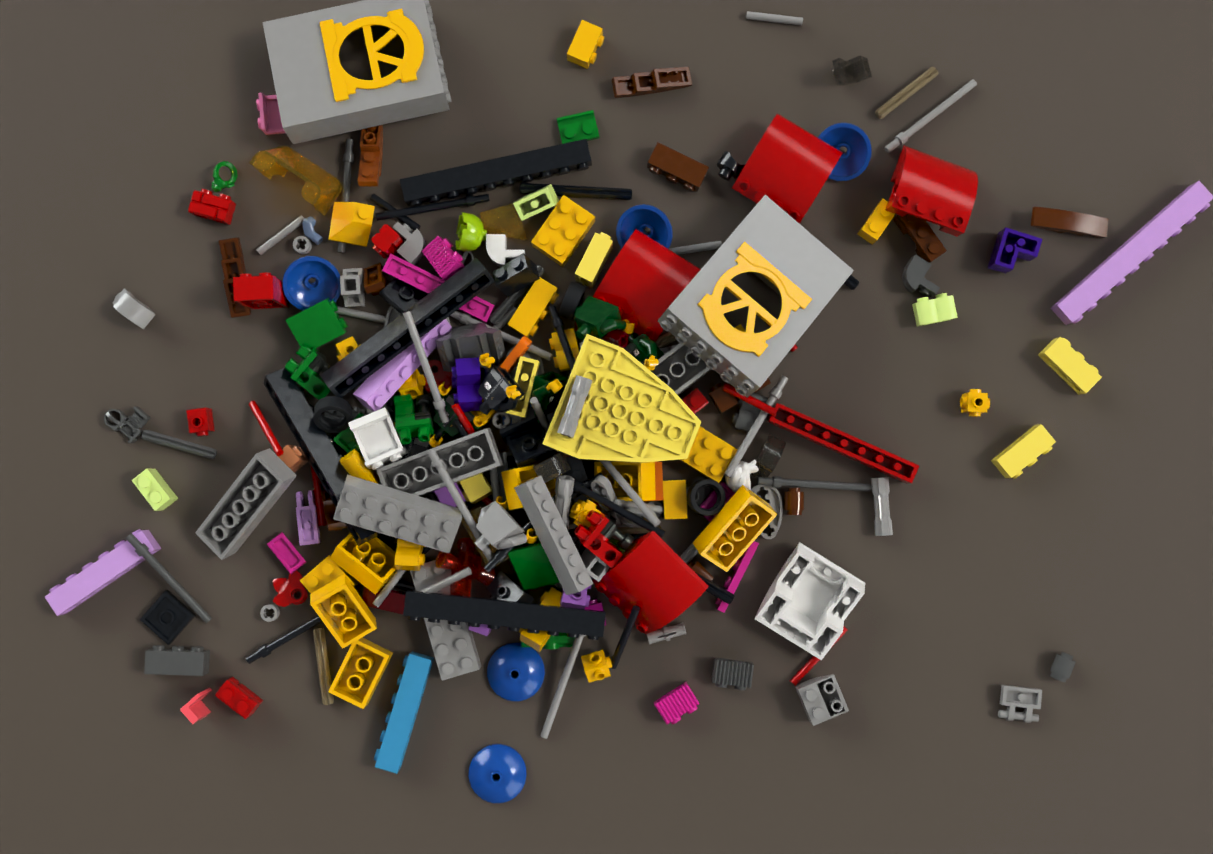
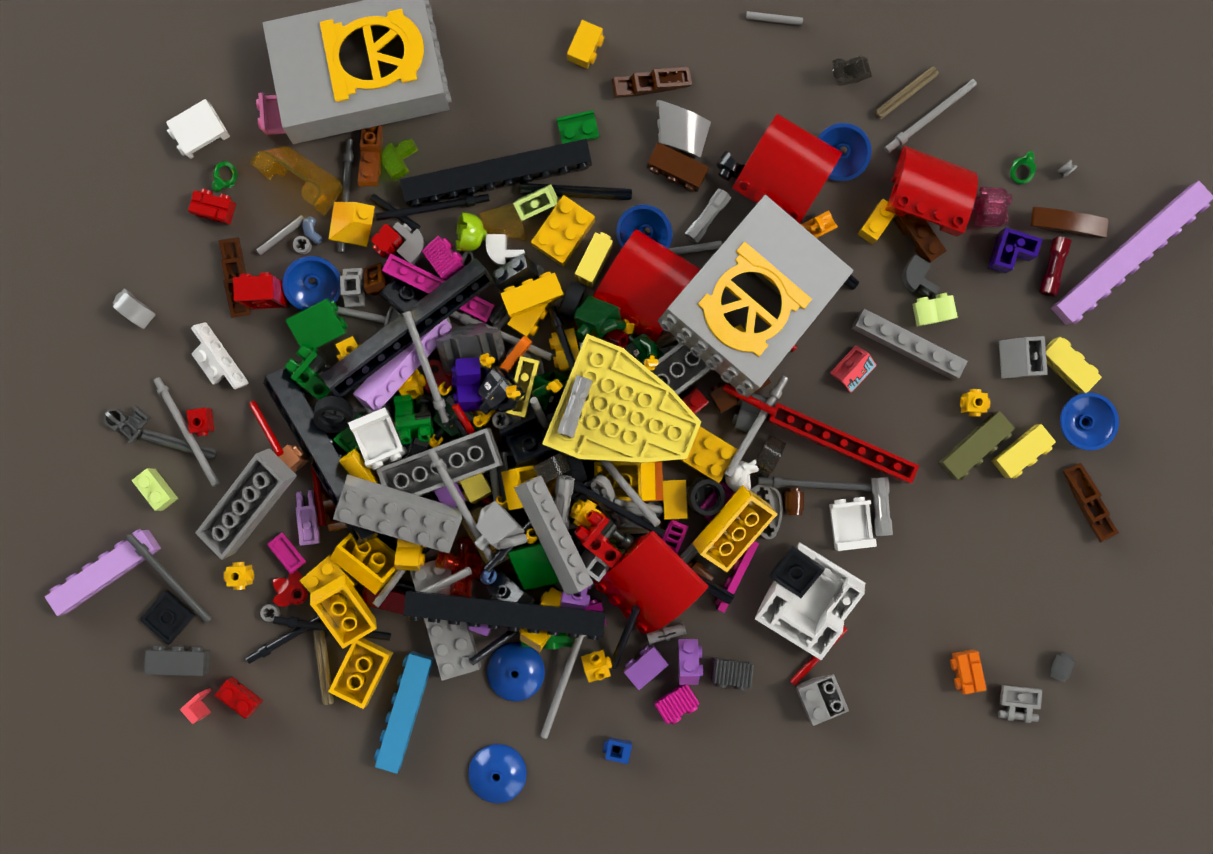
(163, 391): none -> light grey bar
(196, 128): none -> white panel
(215, 359): none -> white bracket
(245, 573): none -> yellow brick
(294, 622): none -> black bar
(393, 158): none -> clear neon green brick
(485, 575): none -> medium blue hinge
(492, 646): none -> black bar
(532, 294): none -> yellow brick
(620, 756): none -> blue brick
(645, 667): none -> medium lavender brick
(681, 129): none -> light grey slope
(681, 536): none -> dark pink slope
(688, 661): none -> medium lavender brick
(699, 227): none -> light grey axle
(796, 572): none -> black tile
(820, 225): none -> light orange hips
(851, 524): none -> white panel
(853, 368): none -> coral panel
(909, 344): none -> light grey brick
(968, 672): none -> orange brick
(976, 446): none -> olive brick
(992, 207): none -> clear pink brick
(1023, 357): none -> light grey slope
(1027, 159): none -> green piece
(1058, 253): none -> dark red axle
(1067, 168): none -> light grey bush
(1090, 503): none -> reddish brown slope
(1100, 418): none -> blue dish

